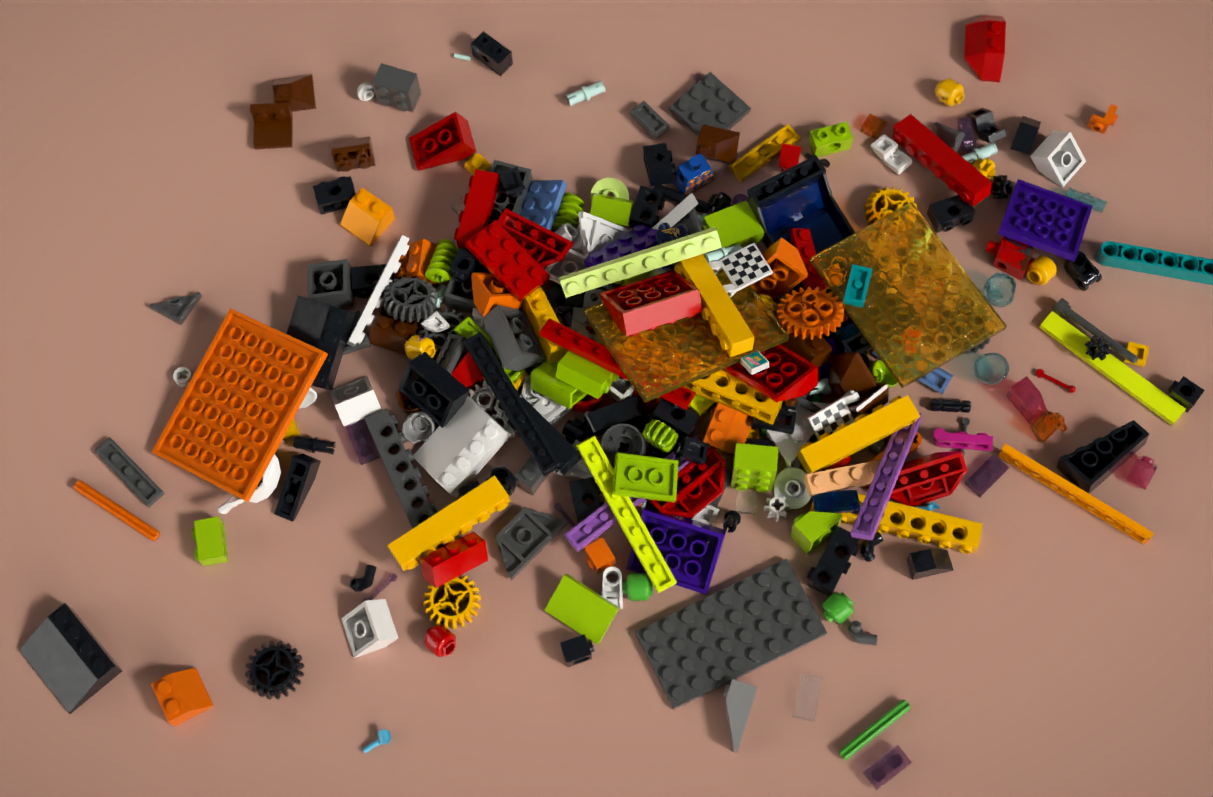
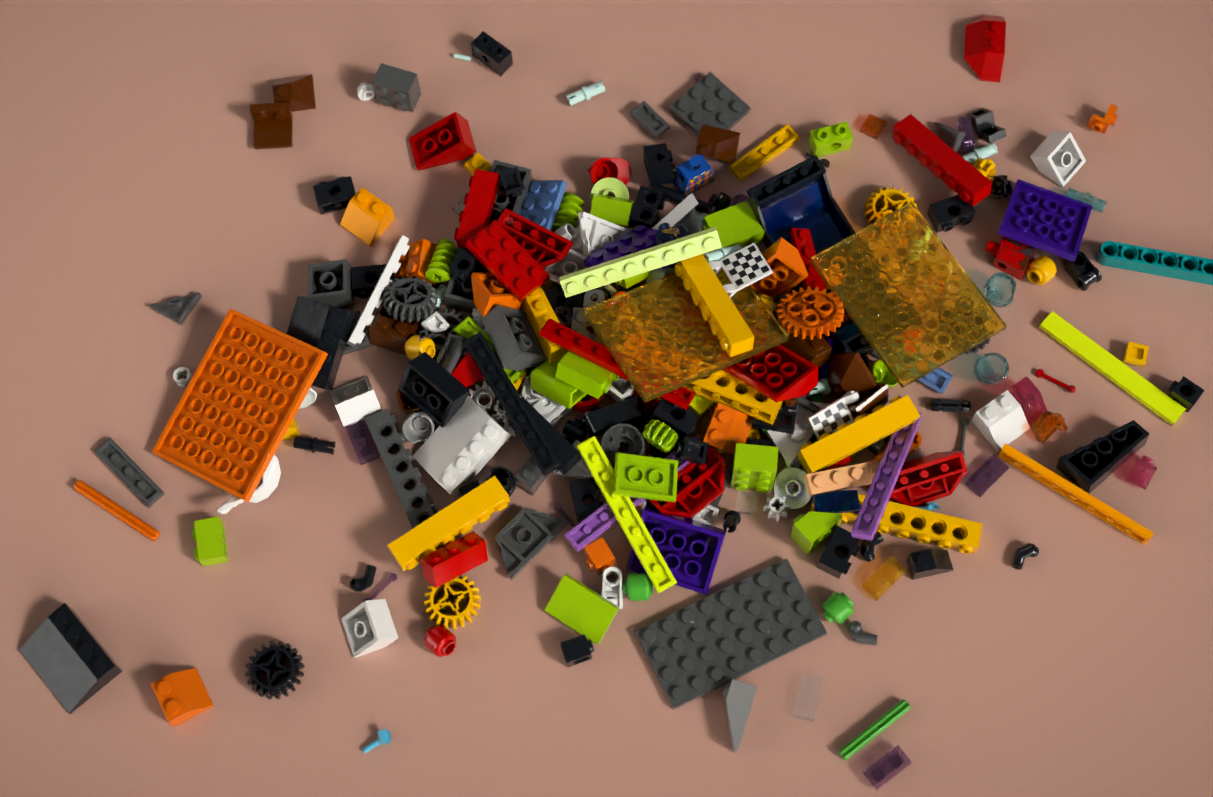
(296, 485): black slope -> none
(353, 154): reddish brown slope -> none
(610, 167): none -> red piece
(652, 302): red slope -> none
(754, 362): tile -> none
(789, 156): red brick -> none
(824, 588): black brick -> none
(857, 286): teal plate -> none
(884, 578): none -> clear yellow slope
(889, 153): white slope -> none
(949, 92): yellow head -> none
(963, 440): dark pink plate -> none
(1001, 420): none -> white slope
(1022, 553): none -> black arm
(1025, 135): black slope -> none
(1062, 308): dark grey piece -> none
(1098, 347): black gear -> none

